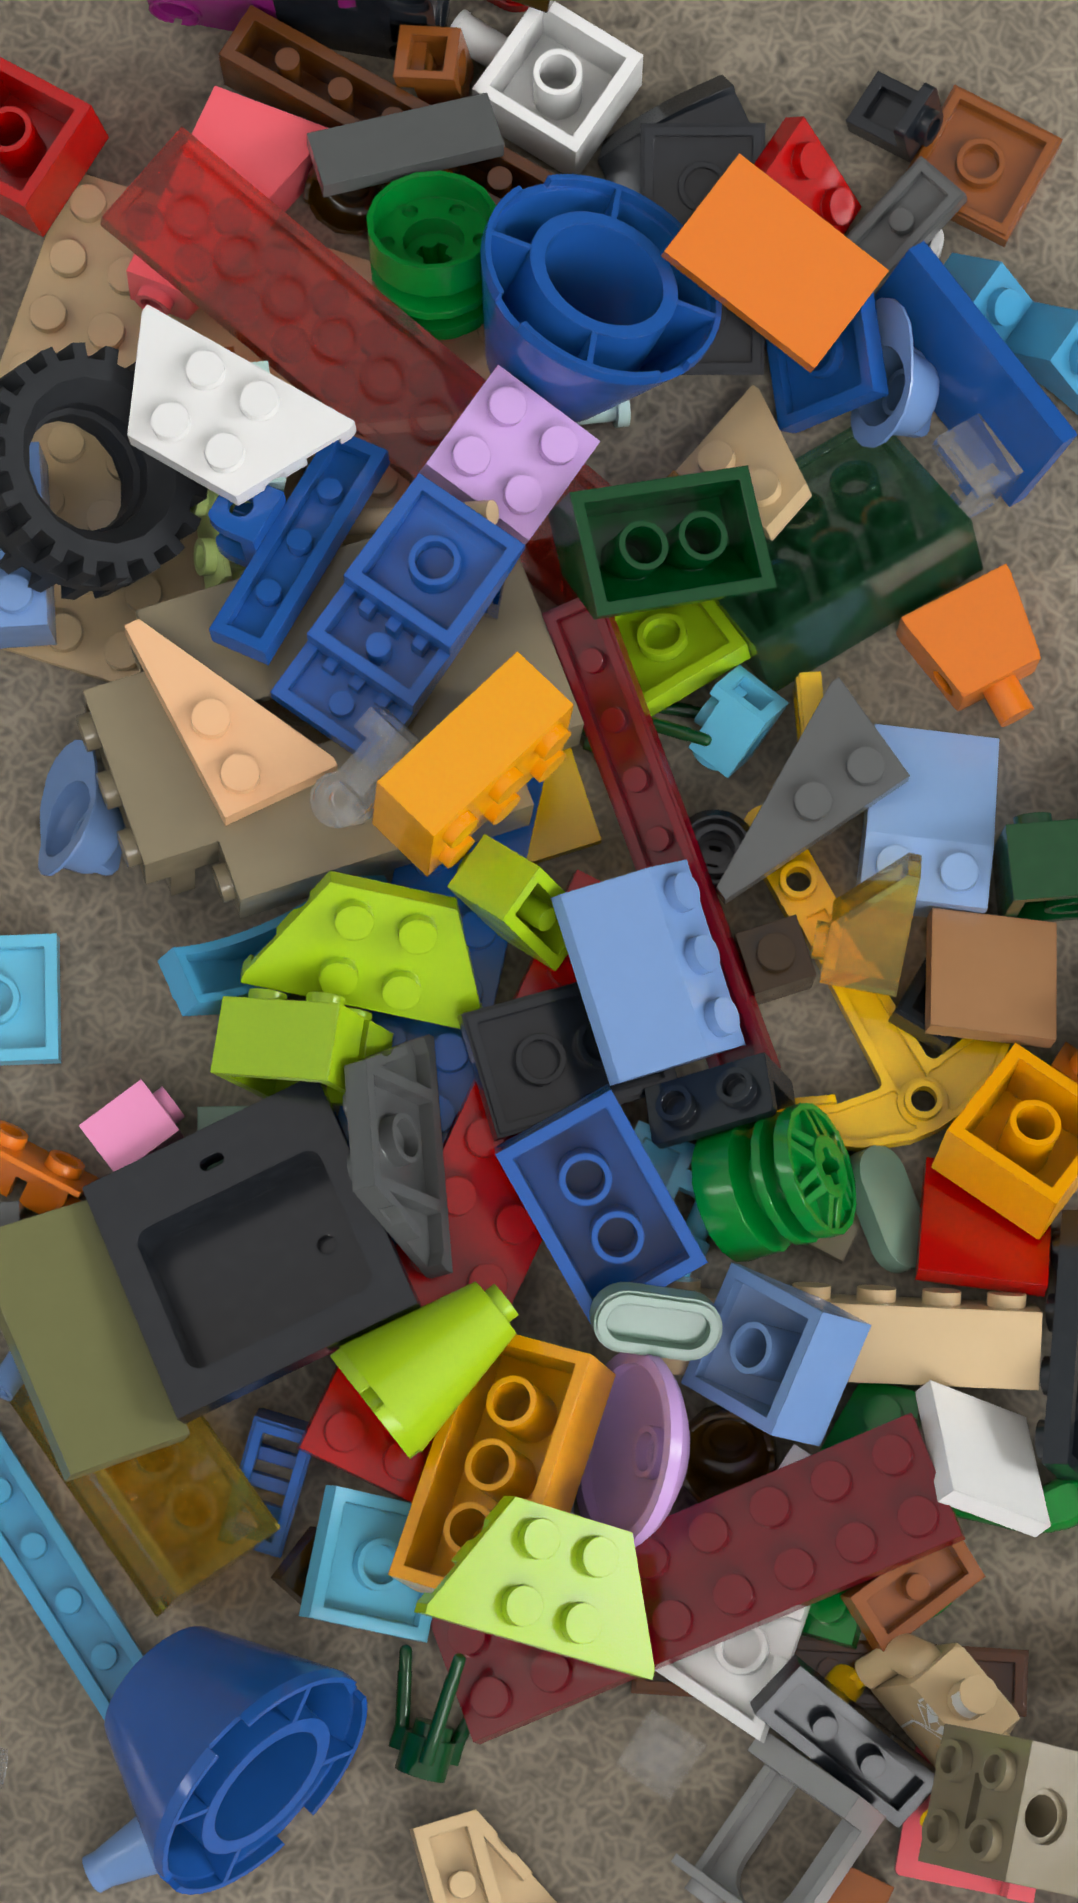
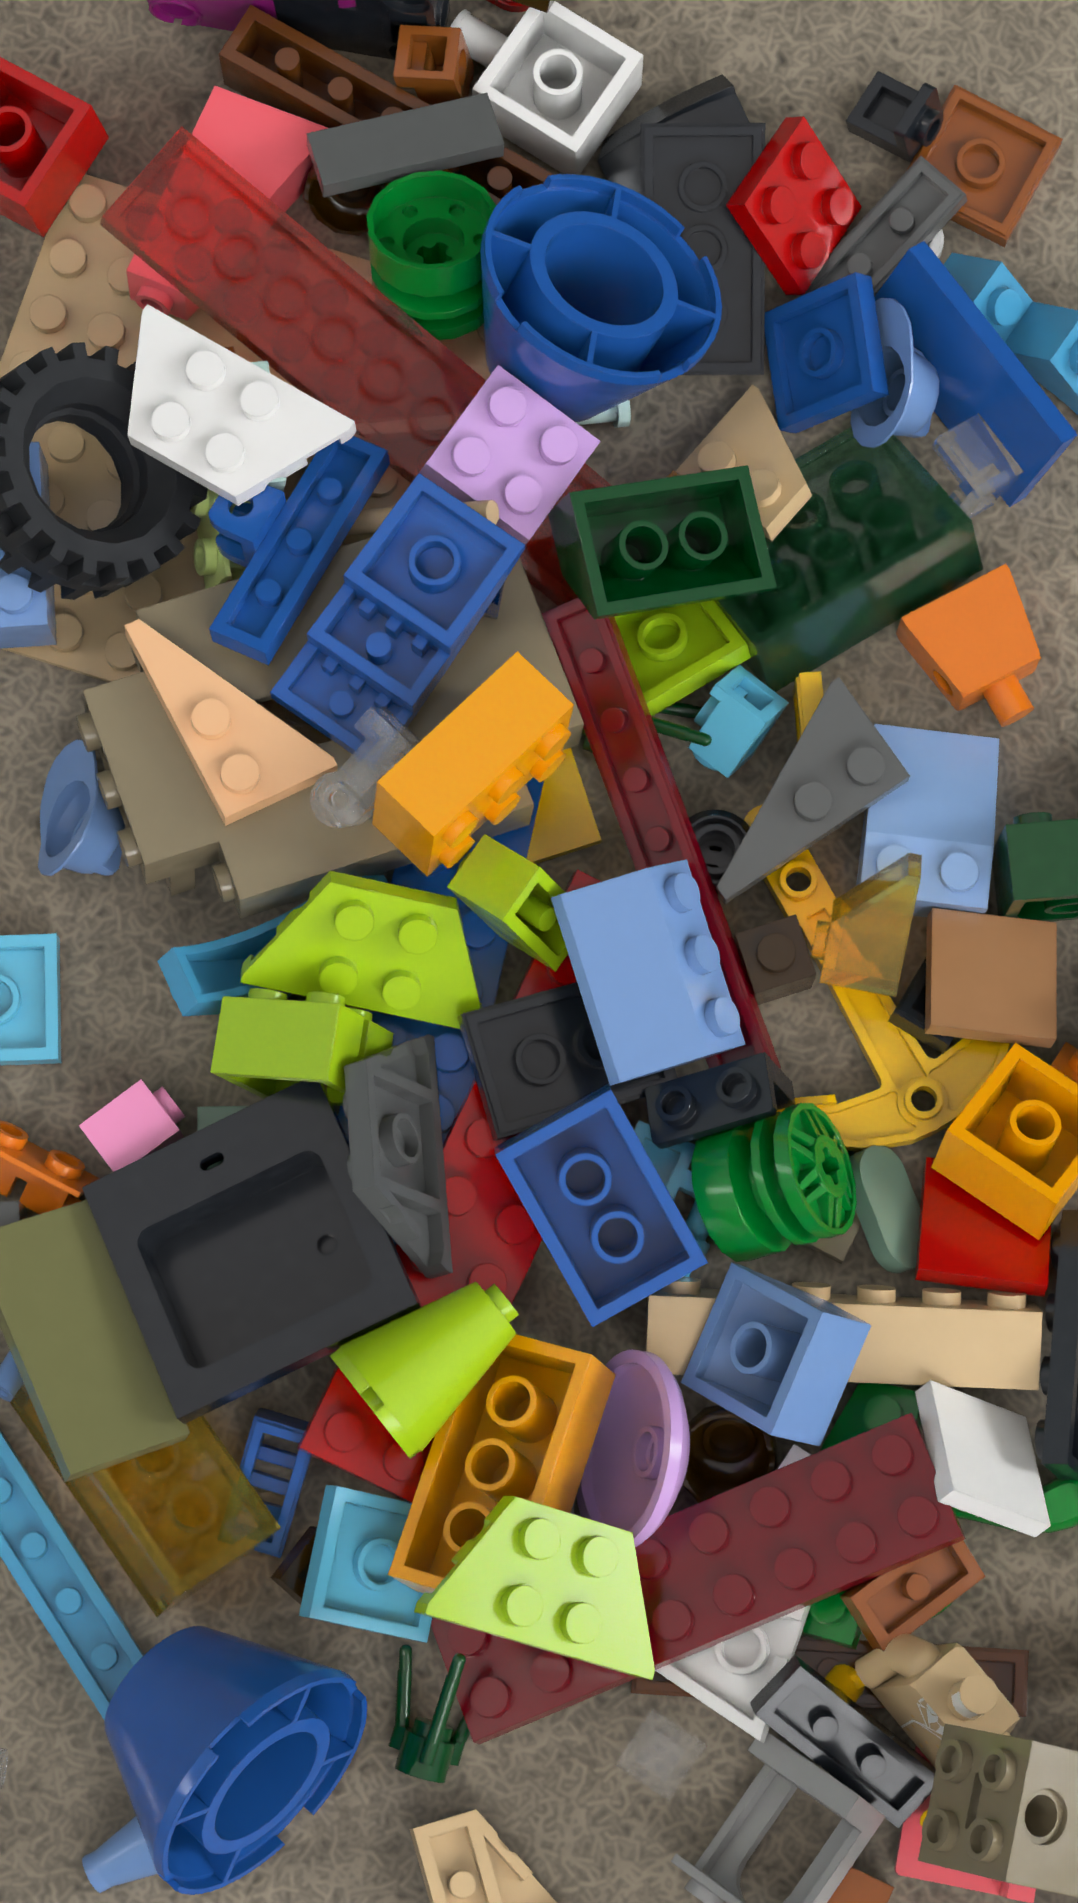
(655, 1321): tile -> none
(774, 263): orange tile -> none

